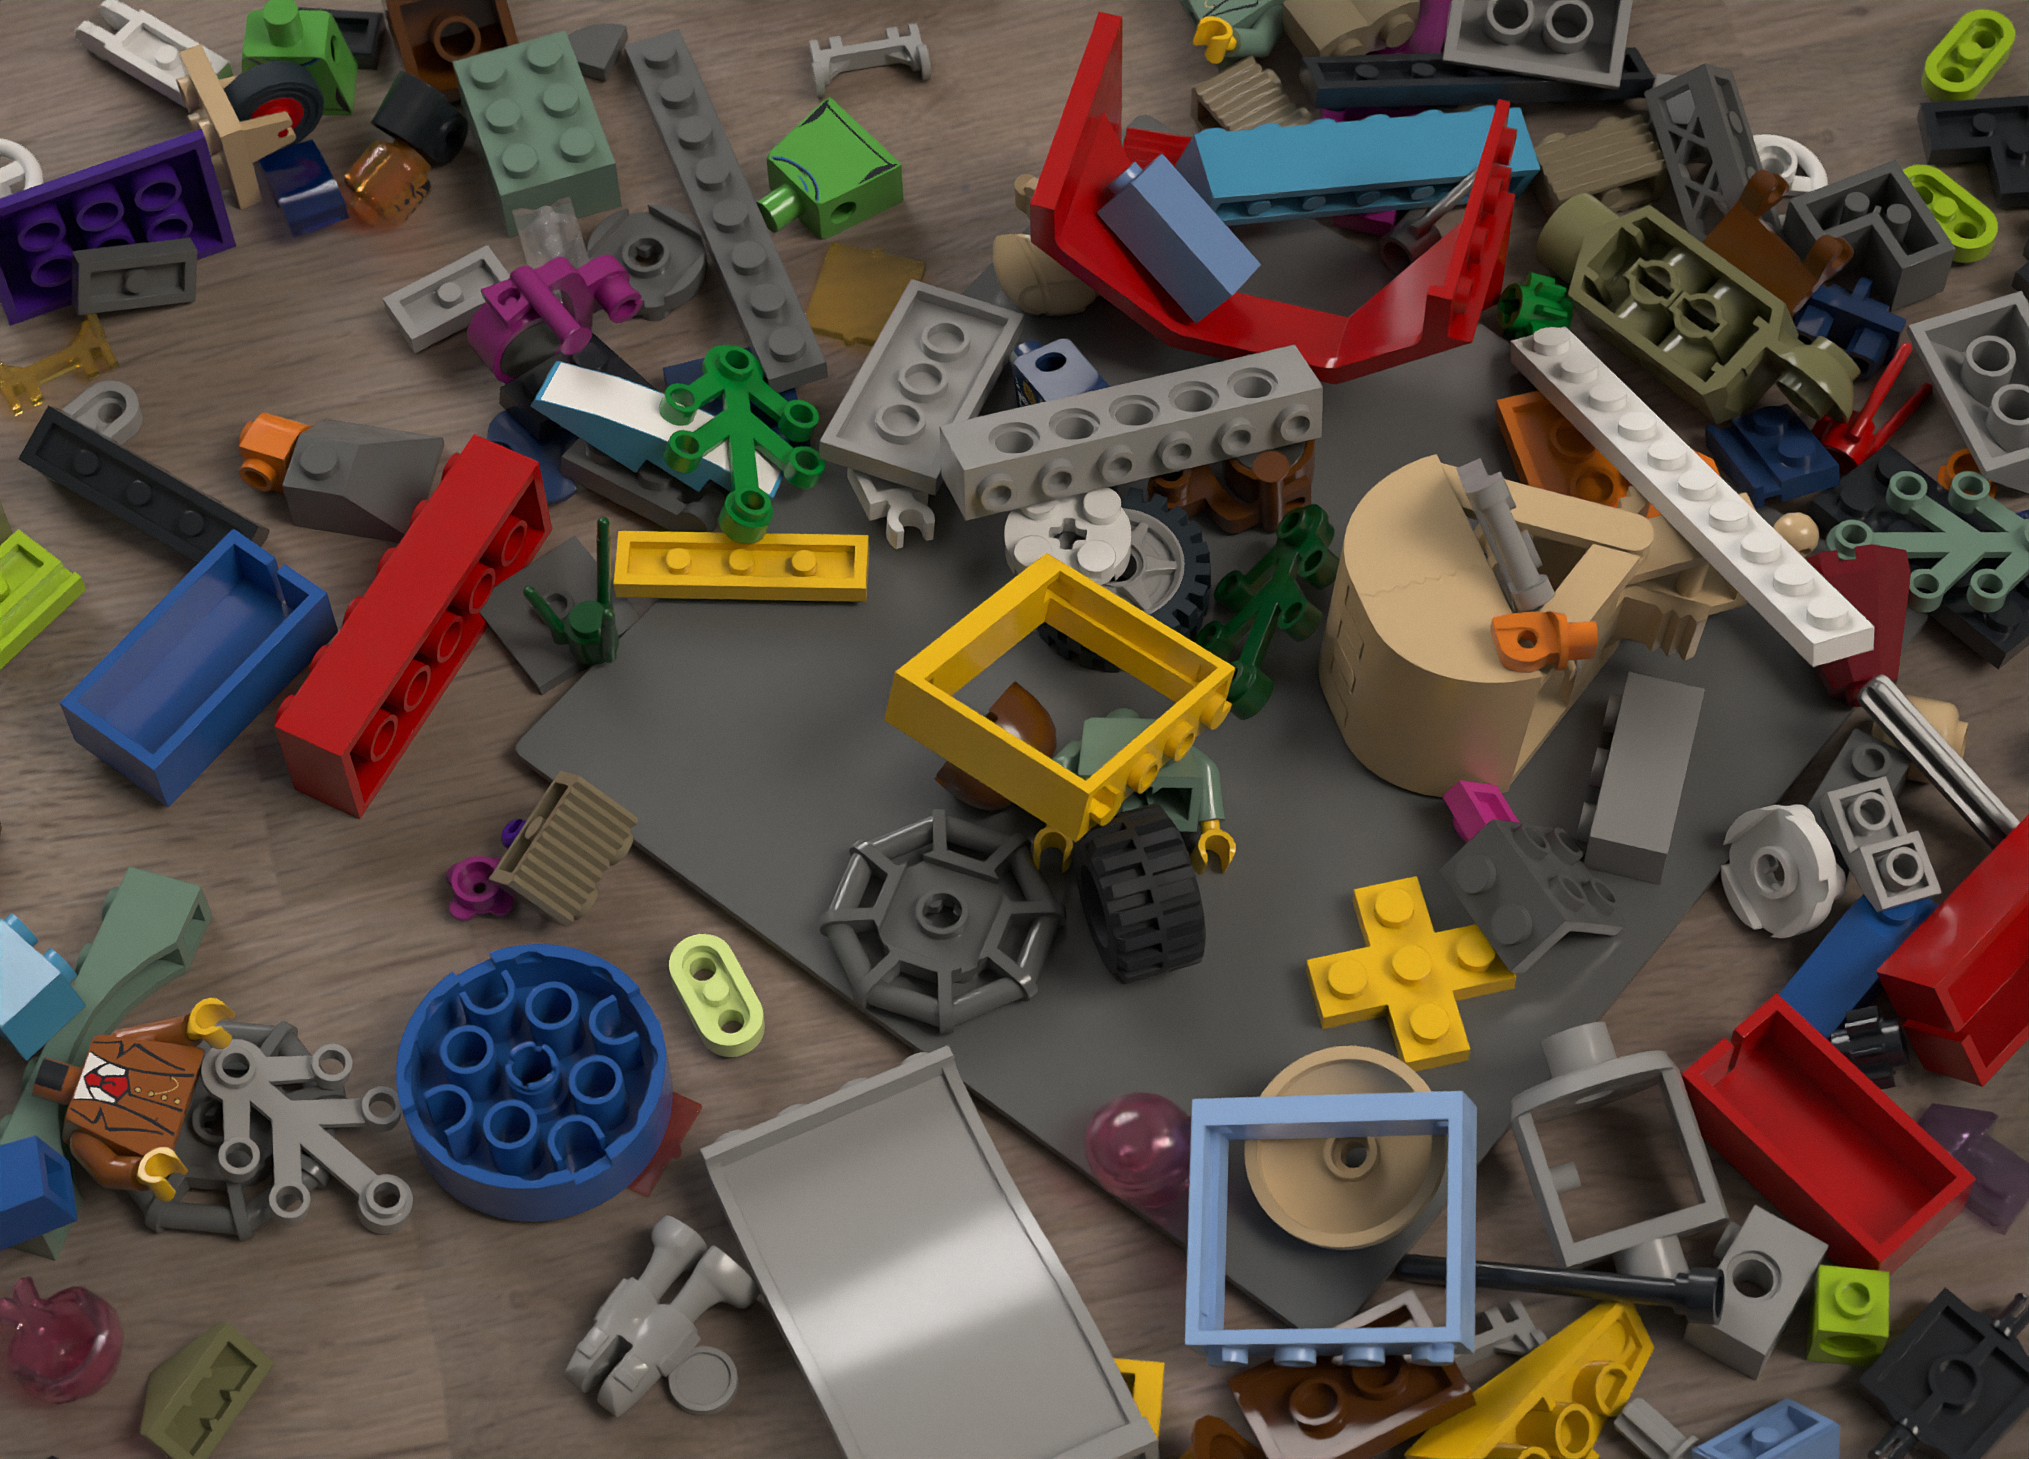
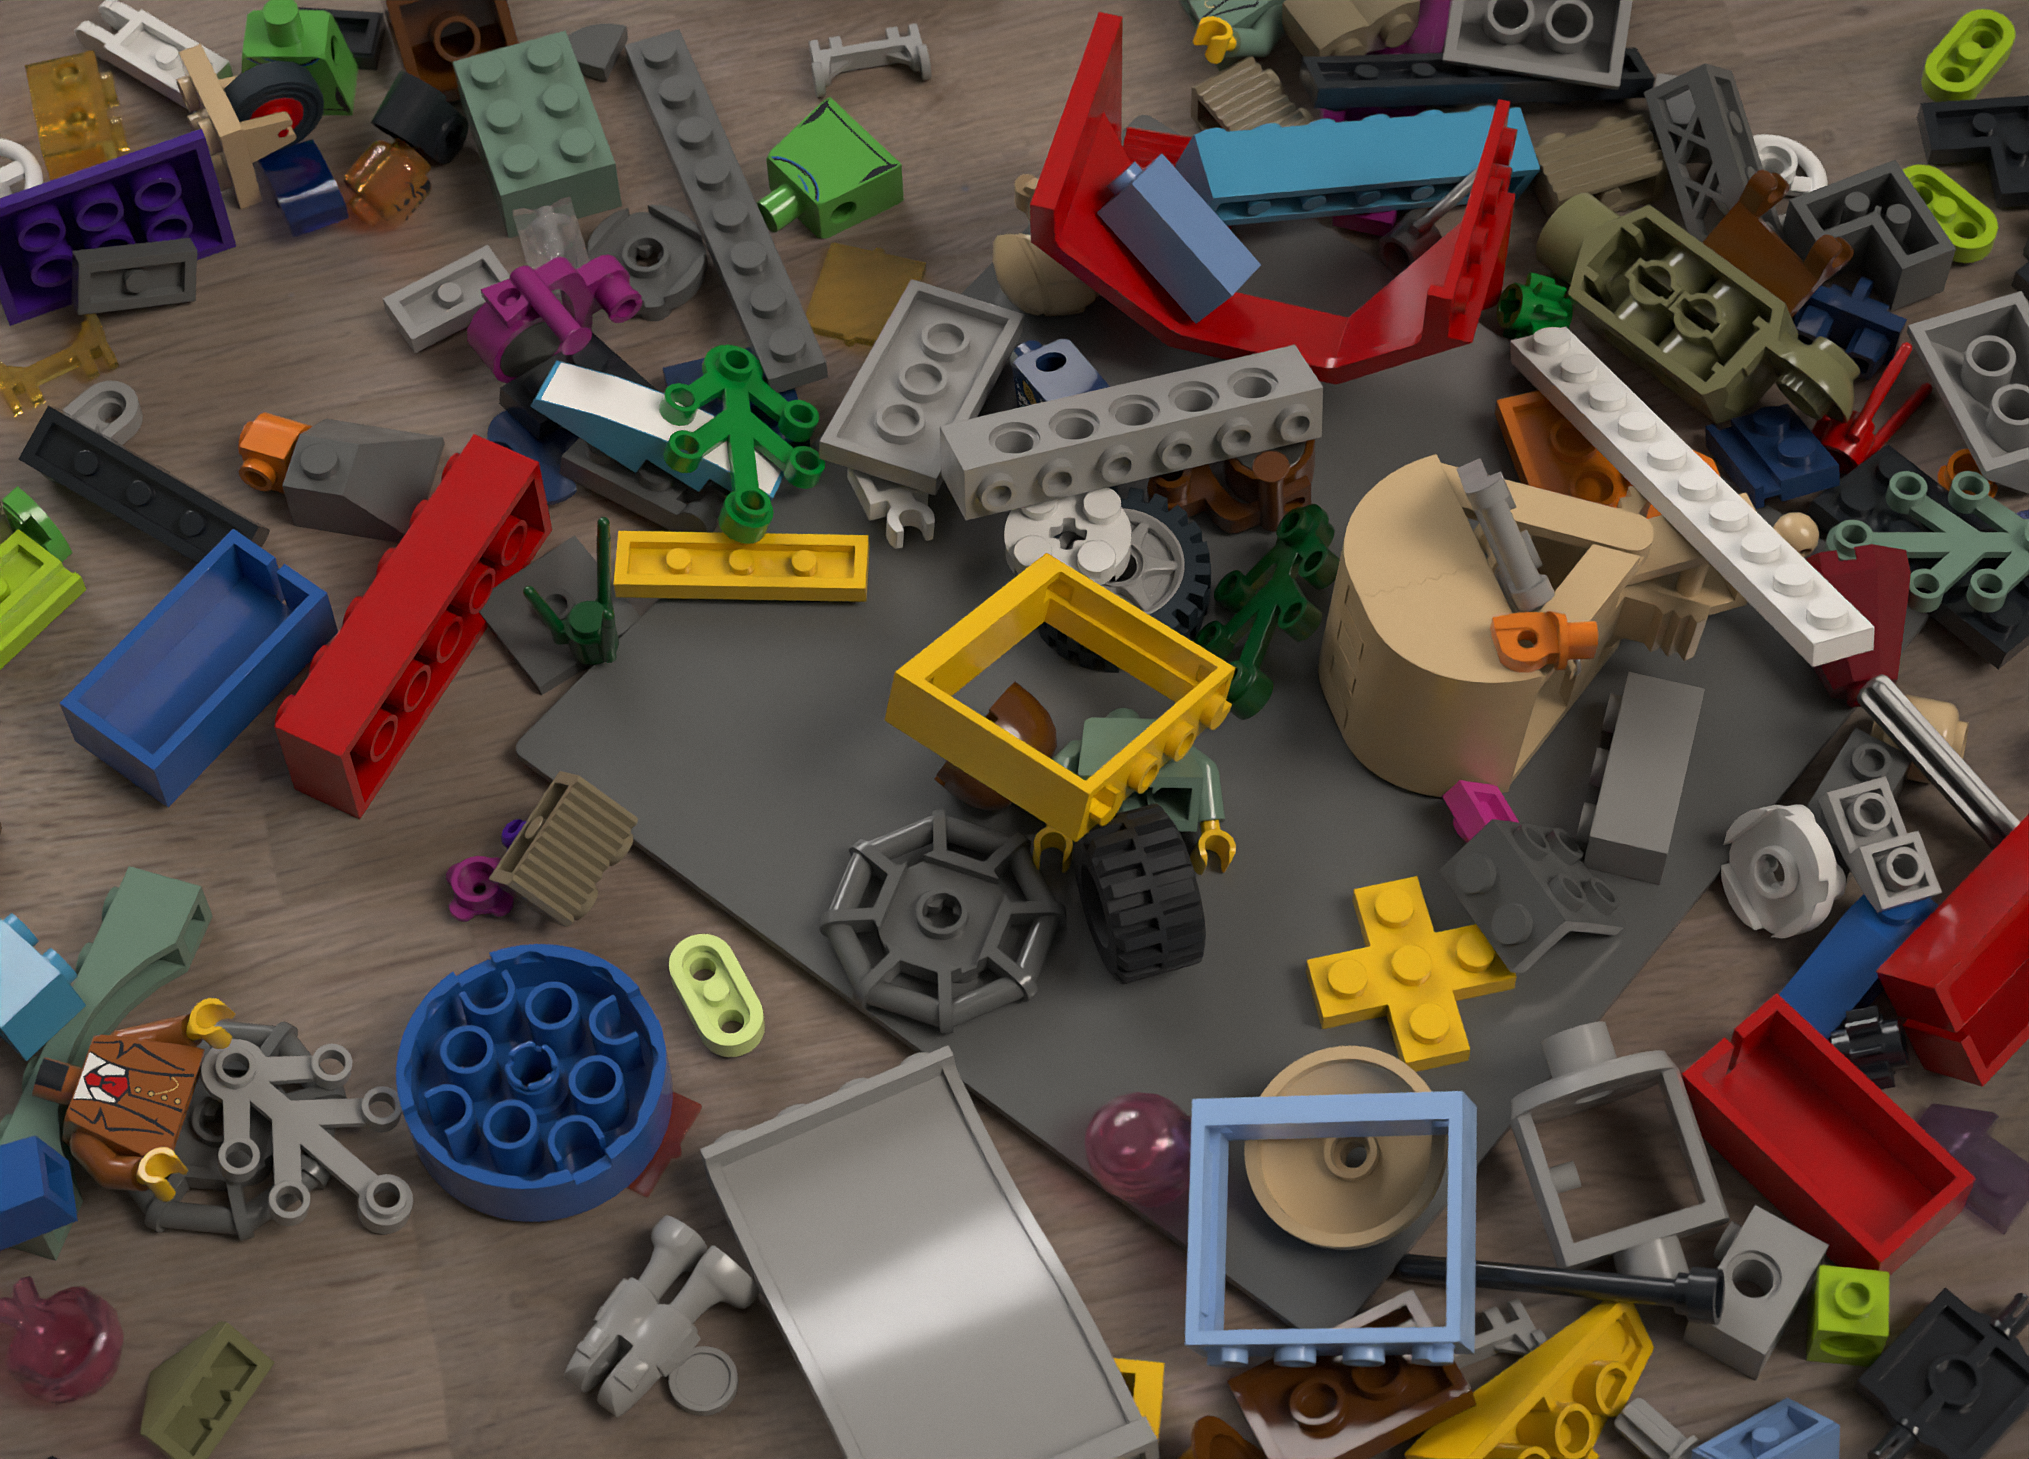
(28, 517): none -> bright green tile
(74, 113): none -> clear yellow brick

